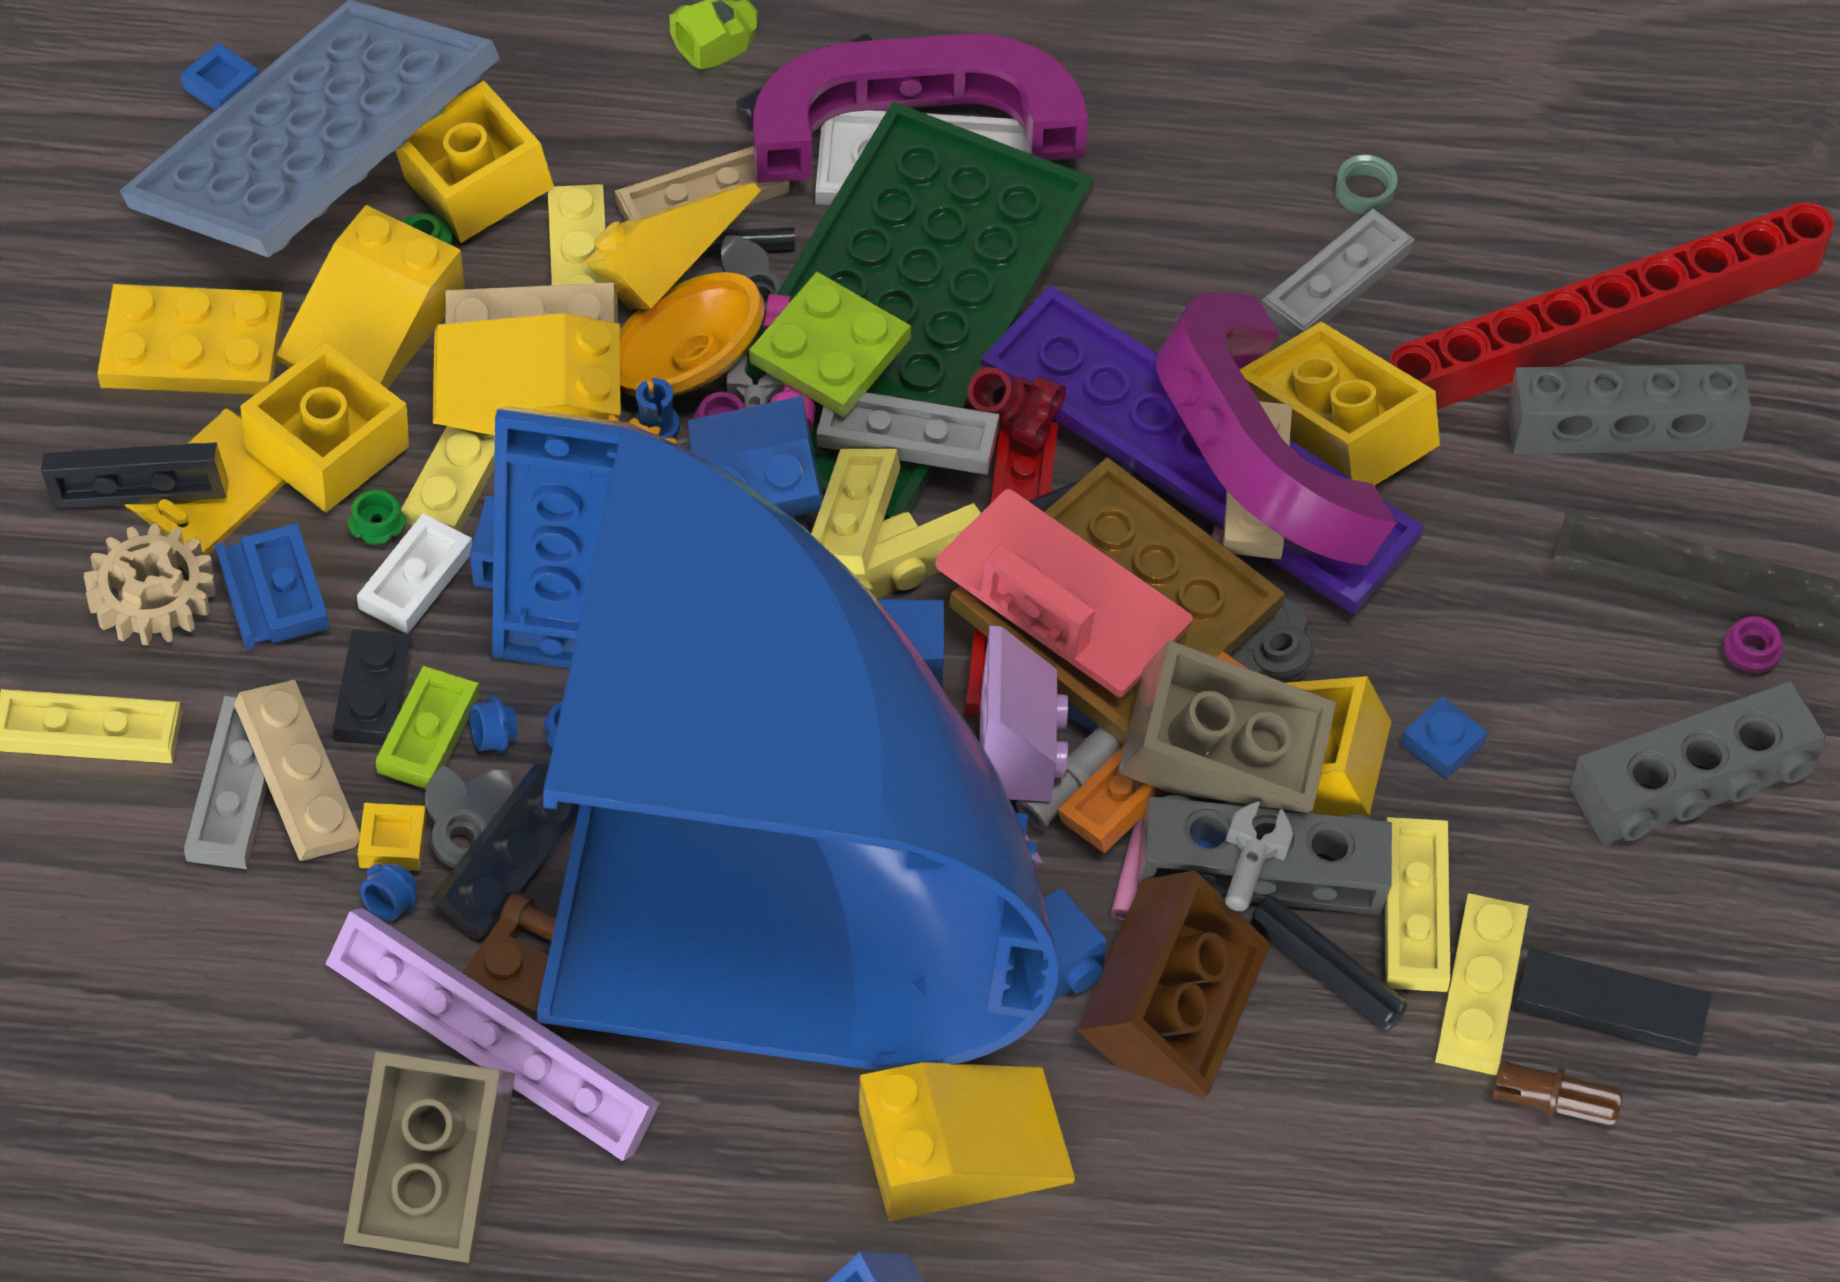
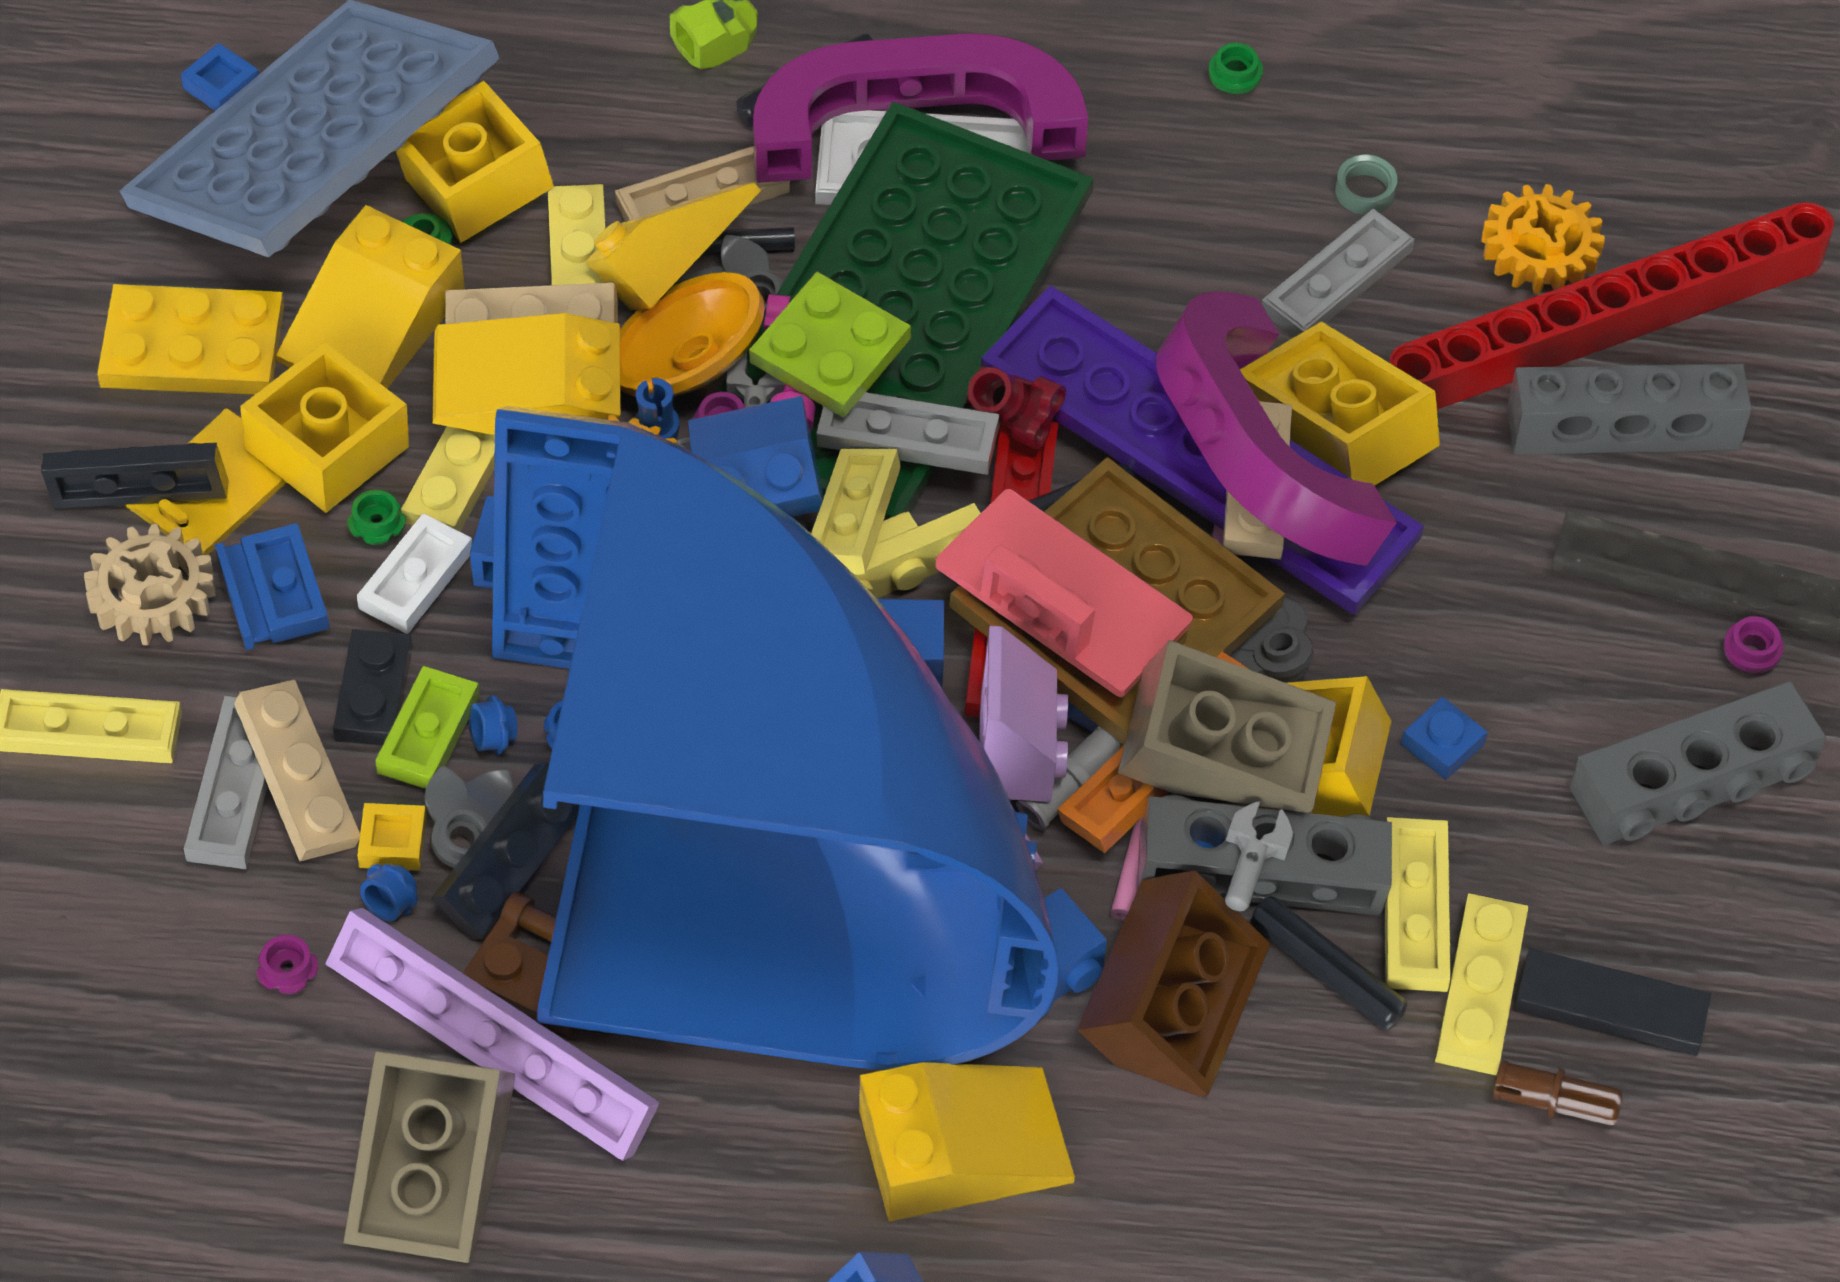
(282, 951): none -> magenta plate
(1235, 68): none -> green plate
(1542, 238): none -> light orange gear

